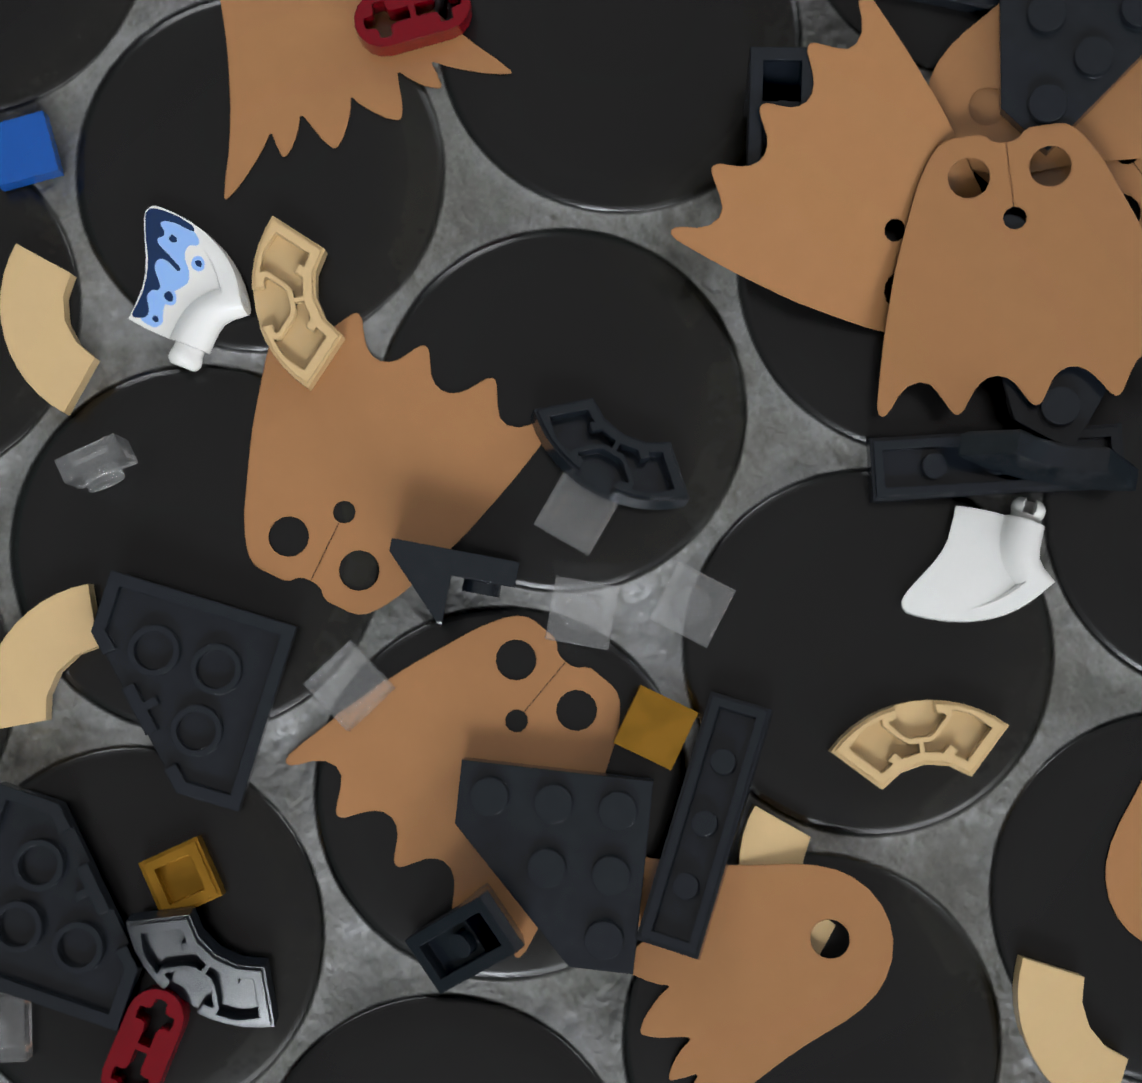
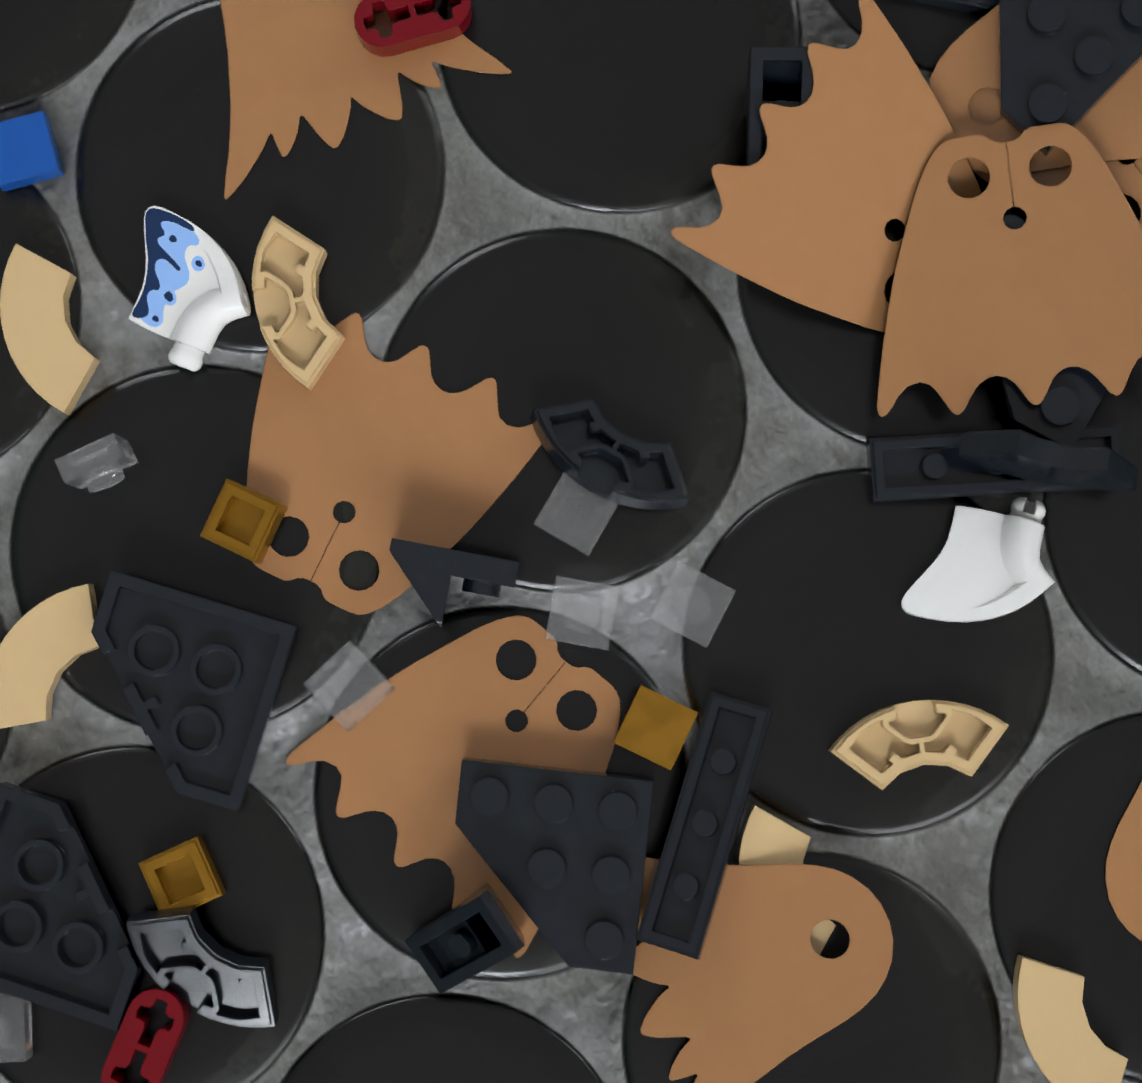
(243, 521): none -> pearl gold tile

